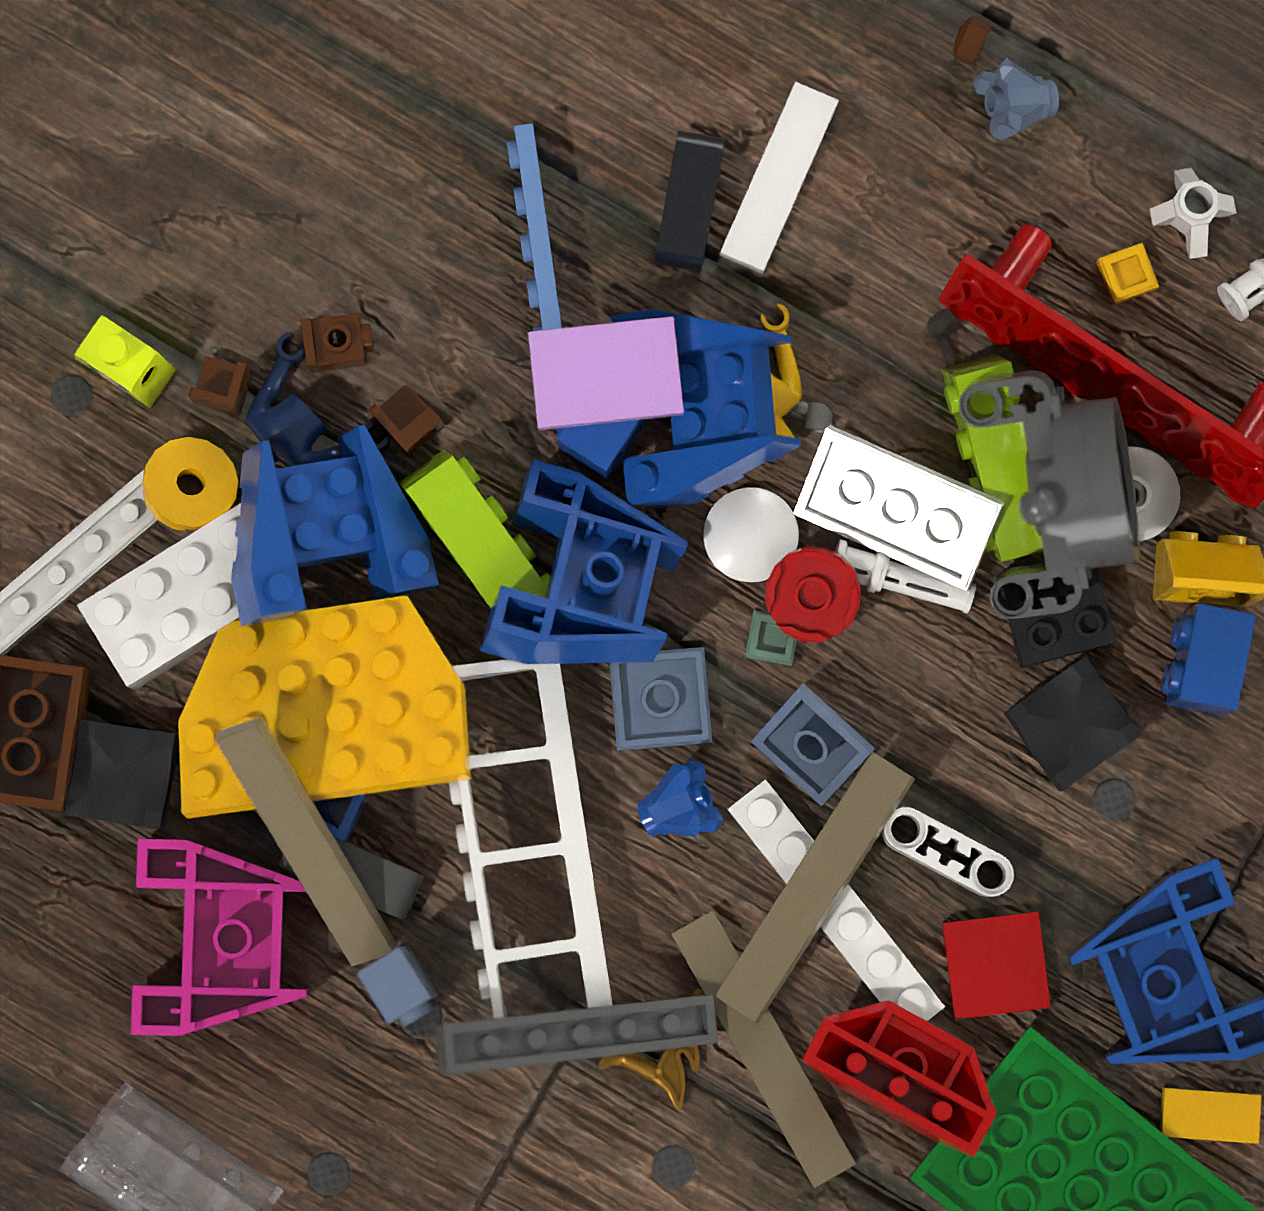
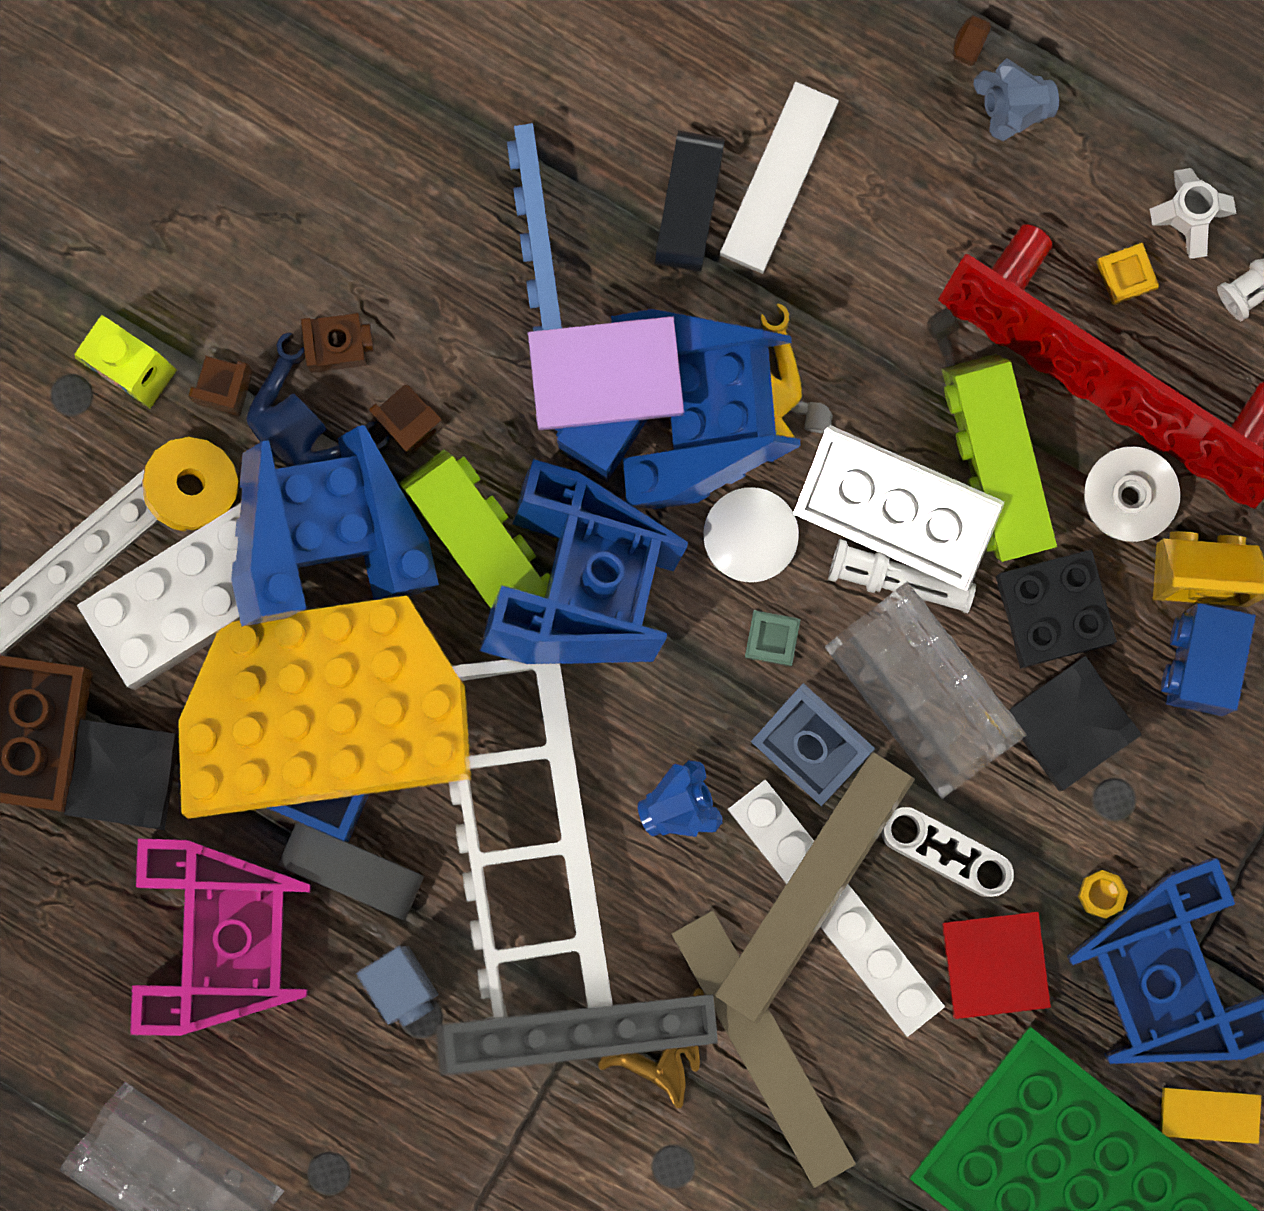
(305, 840): dark tan tile -> none
(661, 701): sand blue tile -> none
(813, 594): red tile -> none
(906, 1072): red wedge -> none
(925, 690): none -> clear brick
(1076, 493): dark grey piece -> none
(1103, 894): none -> yellow tile

